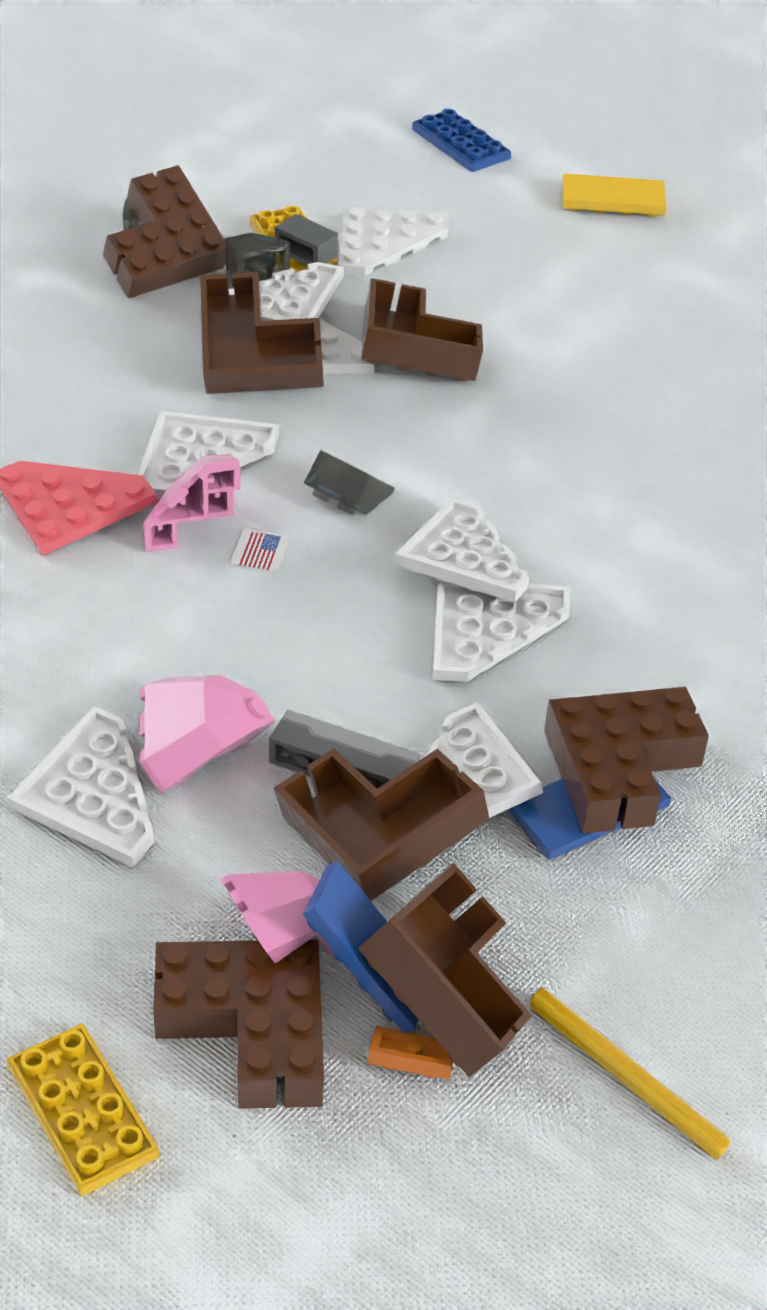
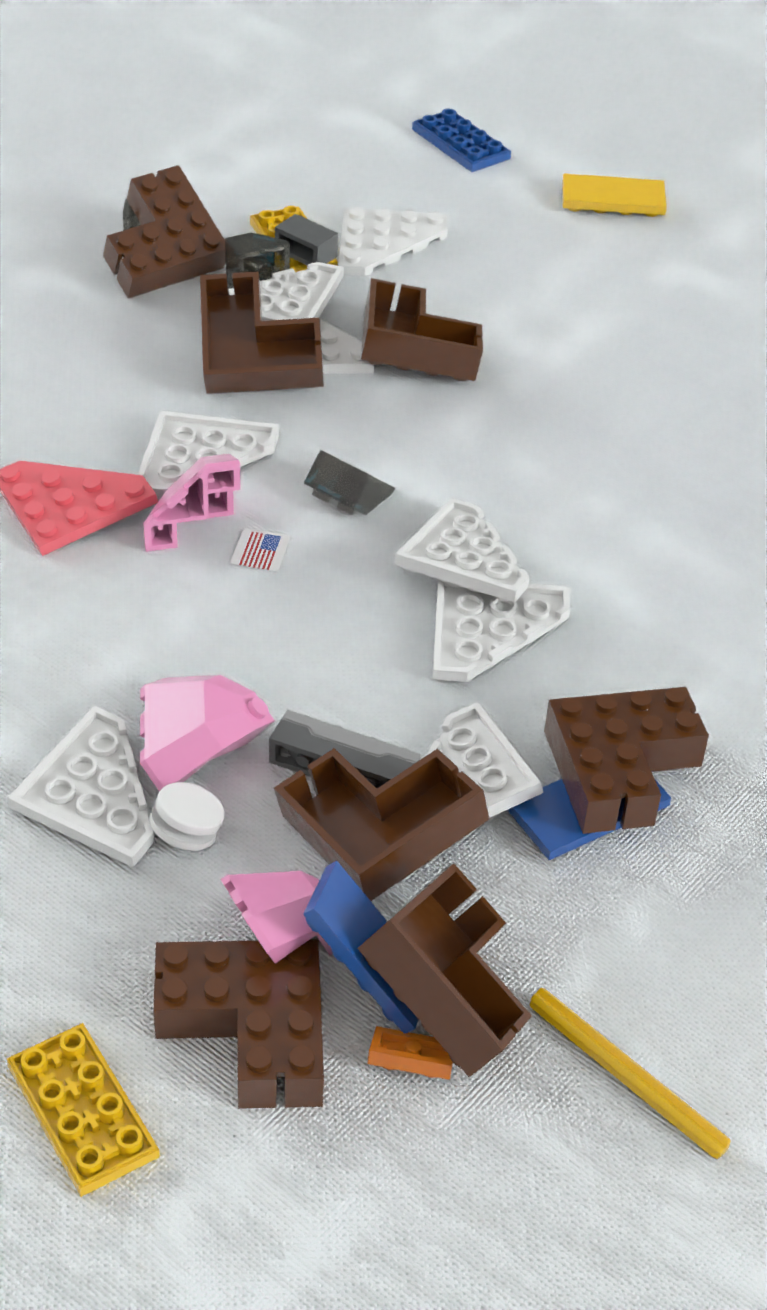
(186, 816): none -> white head

